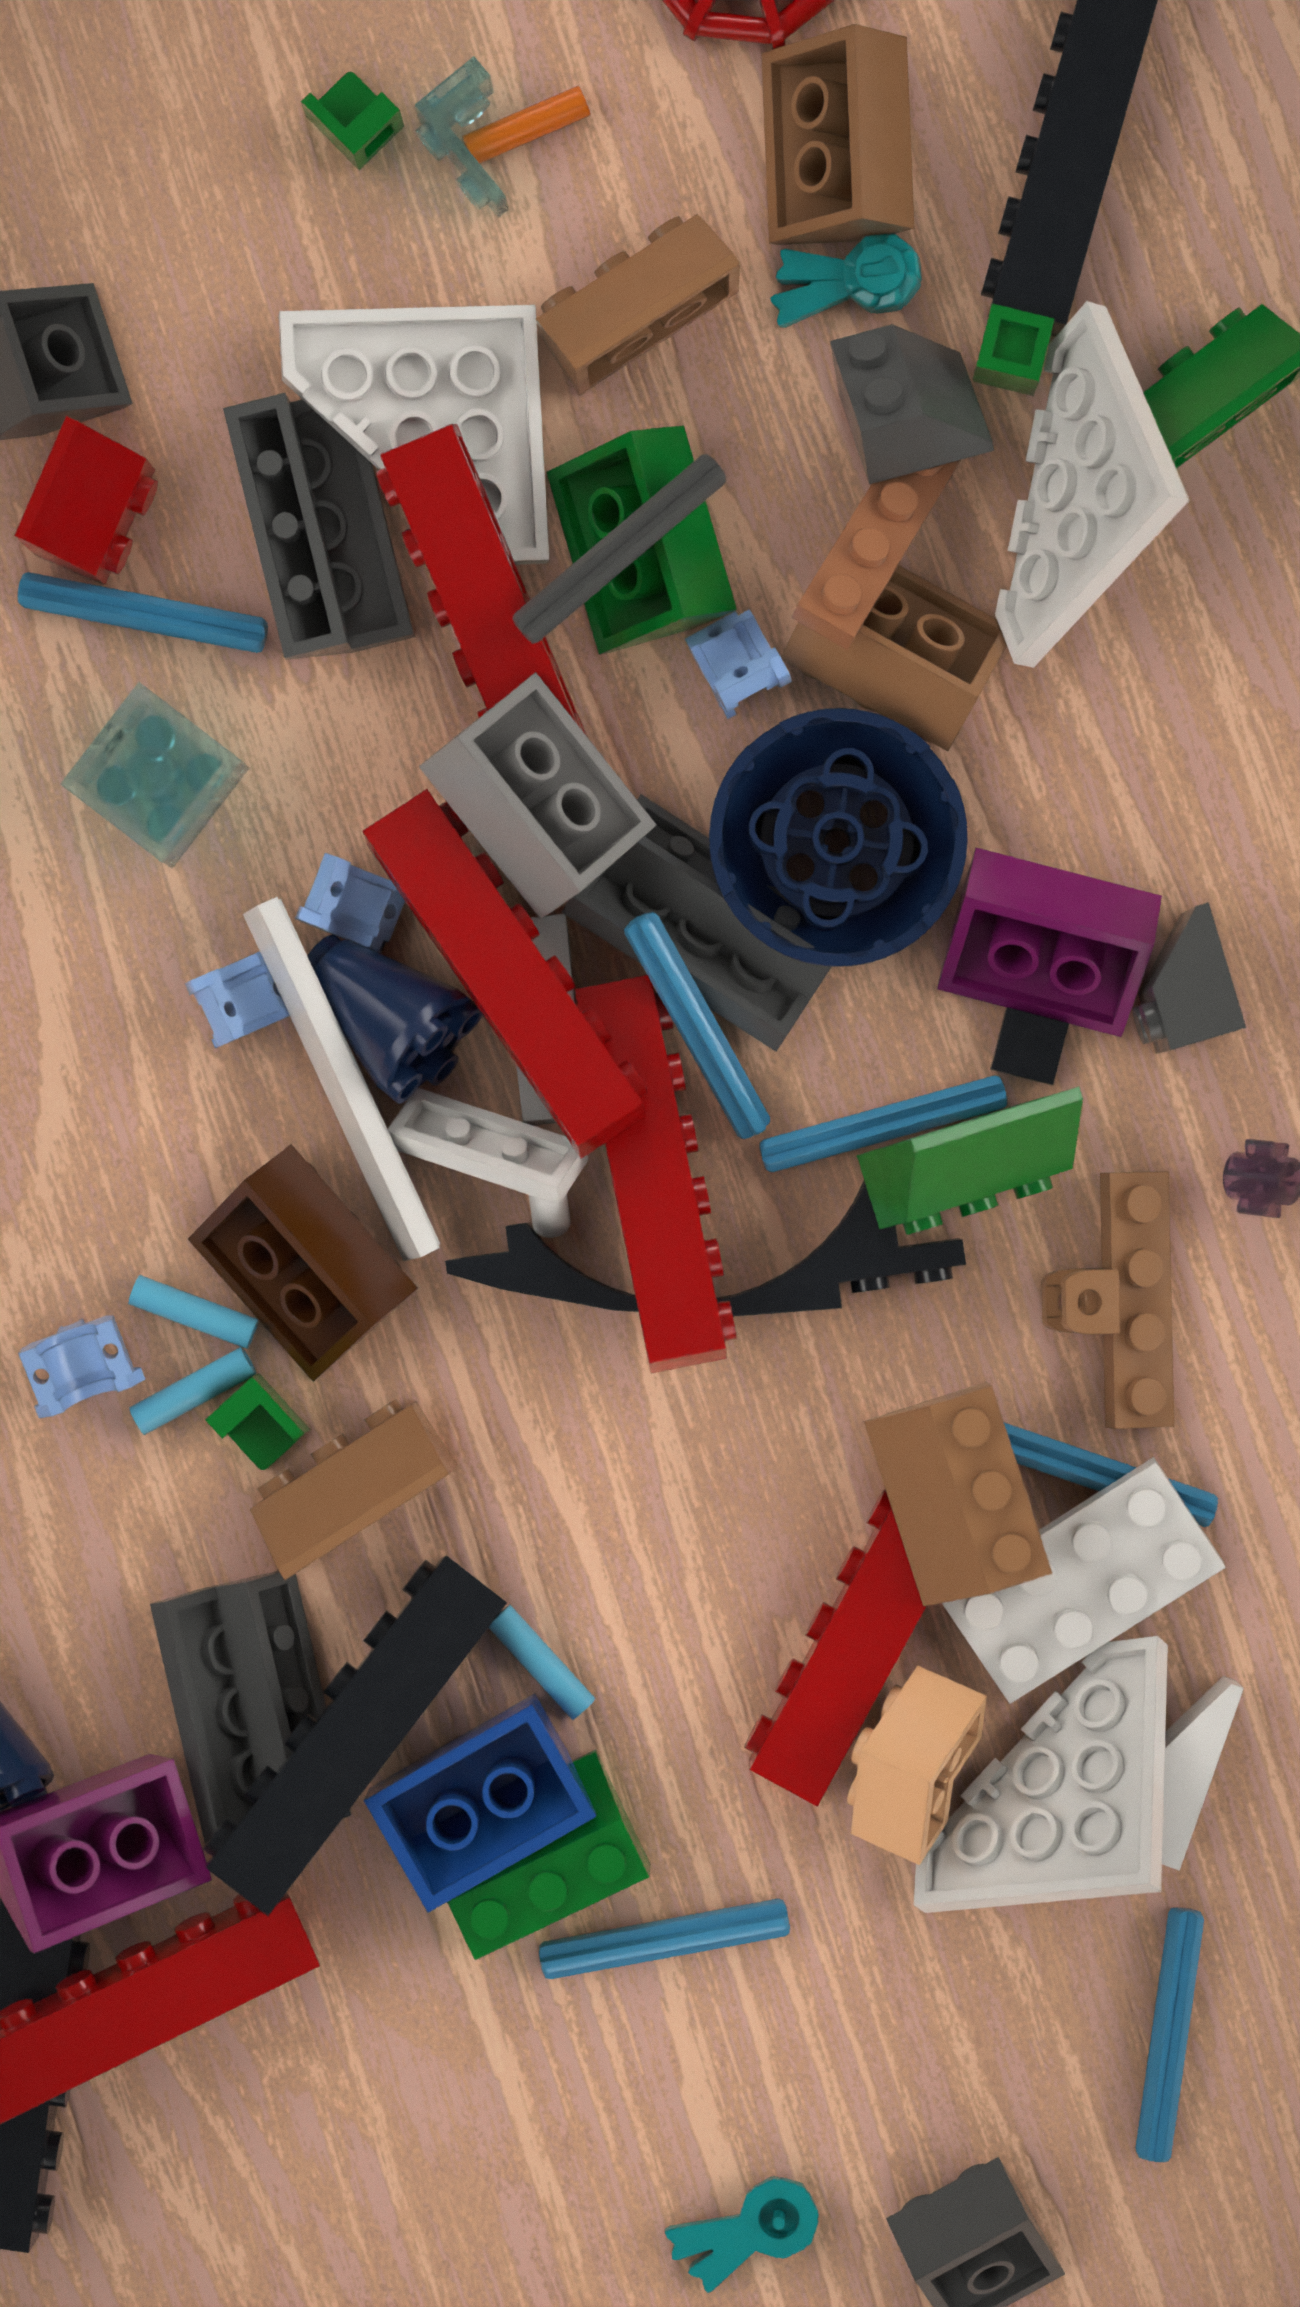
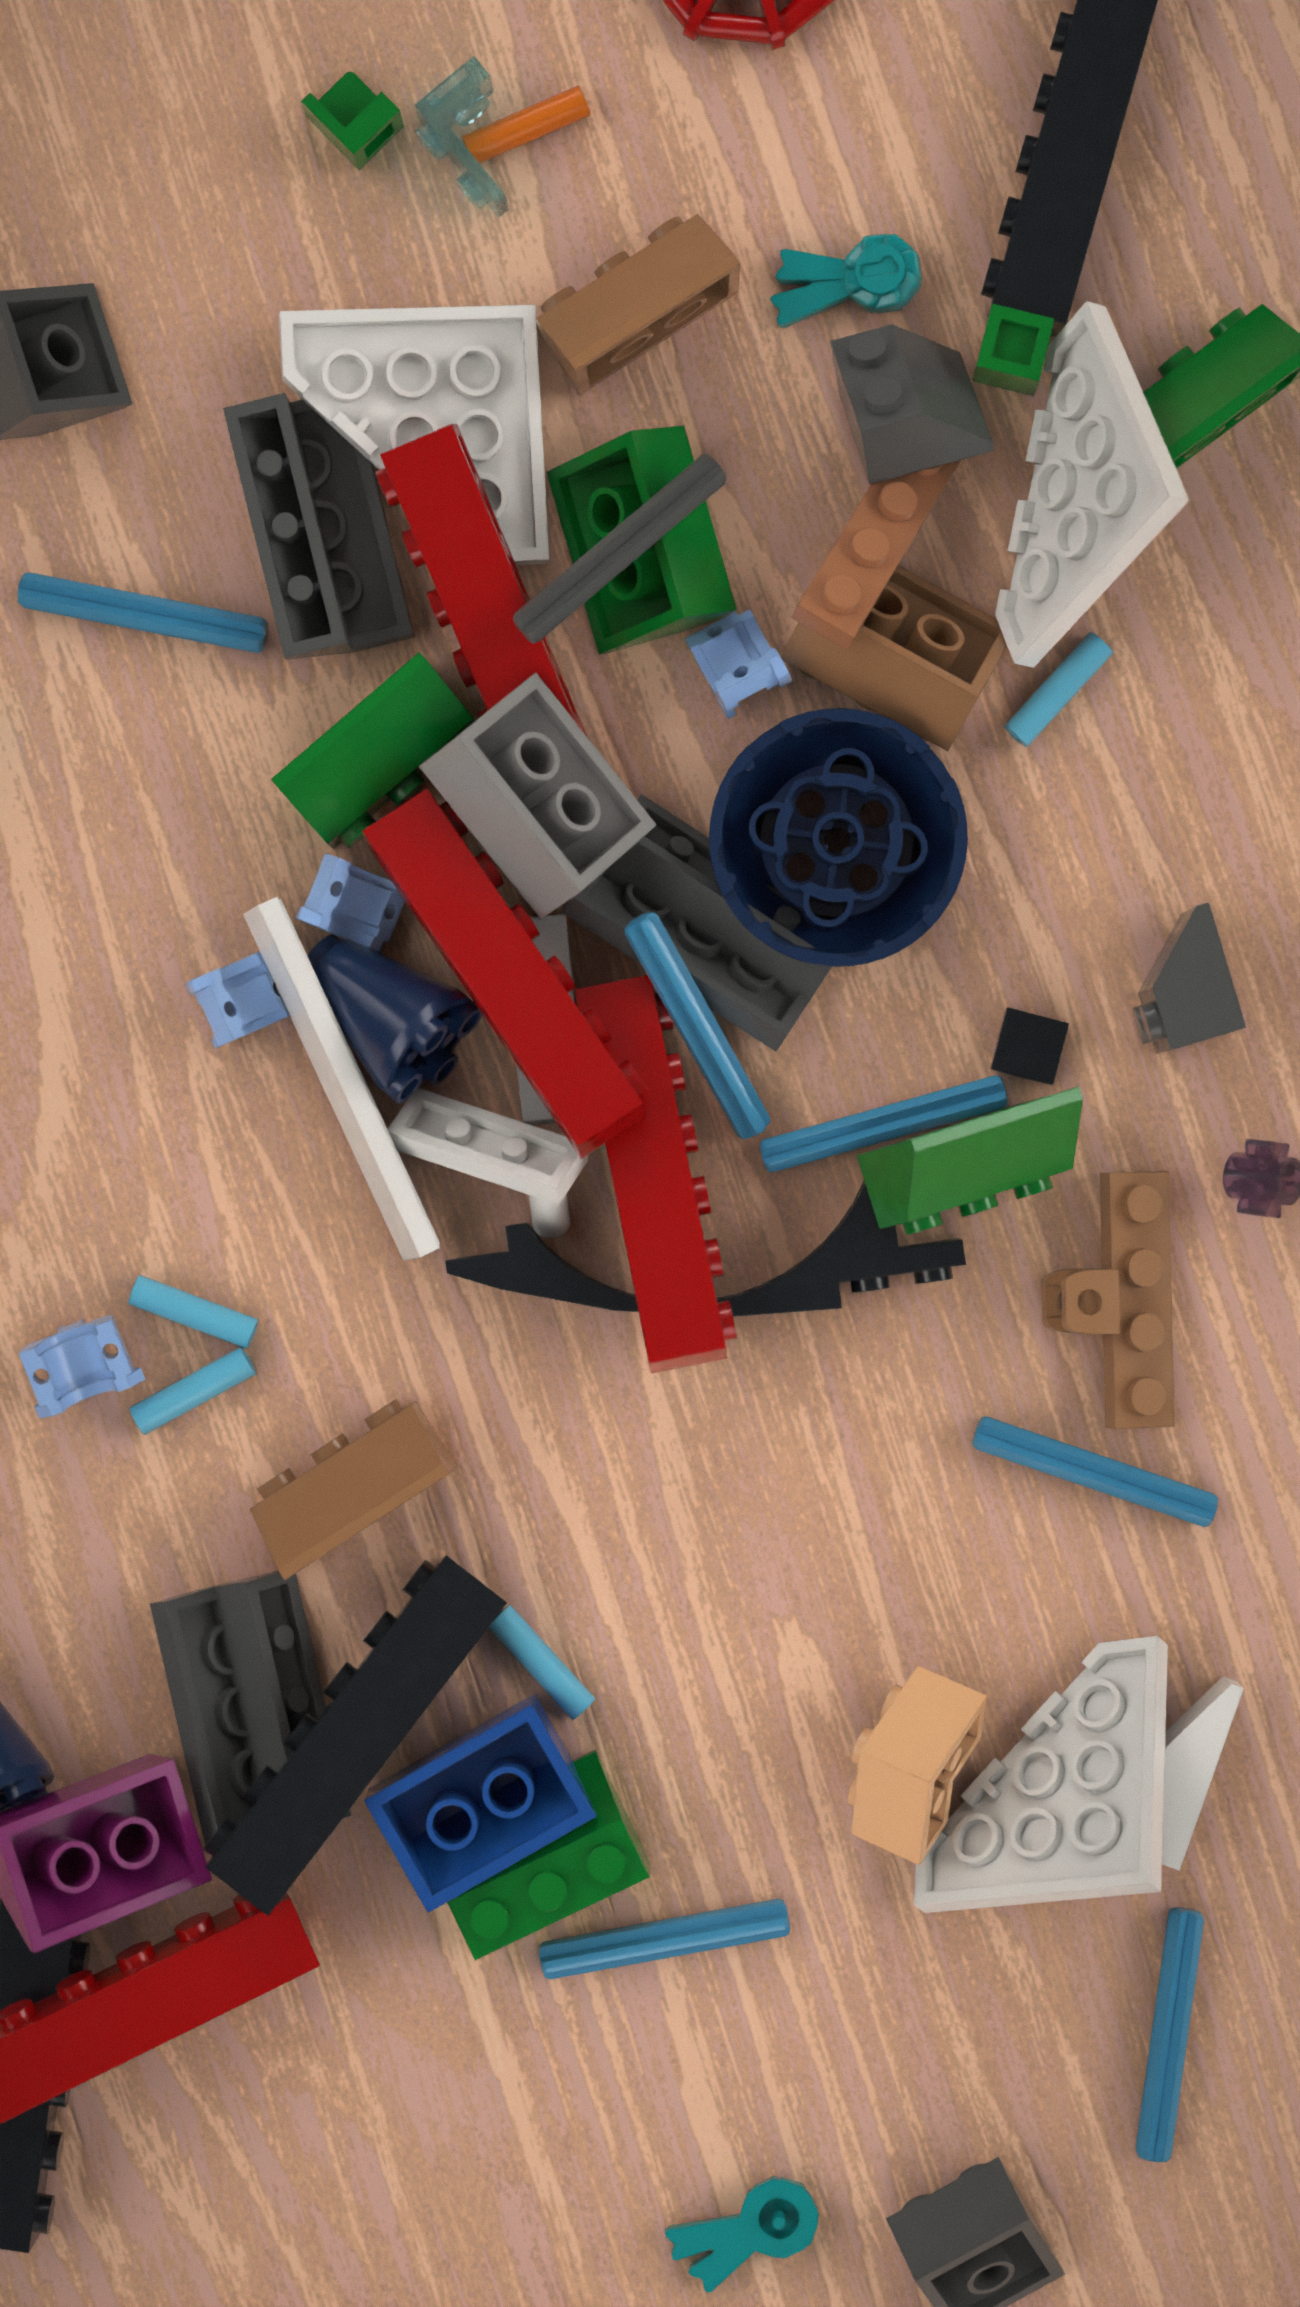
(87, 503): red slope -> none
(155, 775): clear light blue brick -> none
(258, 1422): green panel -> none
(302, 1262): reddish brown slope -> none
(373, 753): none -> green slope
(838, 137): medium nougat slope -> none
(844, 1668): red brick -> none
(958, 1496): medium nougat slope -> none
(1050, 942): magenta slope -> none
(1058, 689): none -> medium azure piece
(1110, 1568): white plate -> none

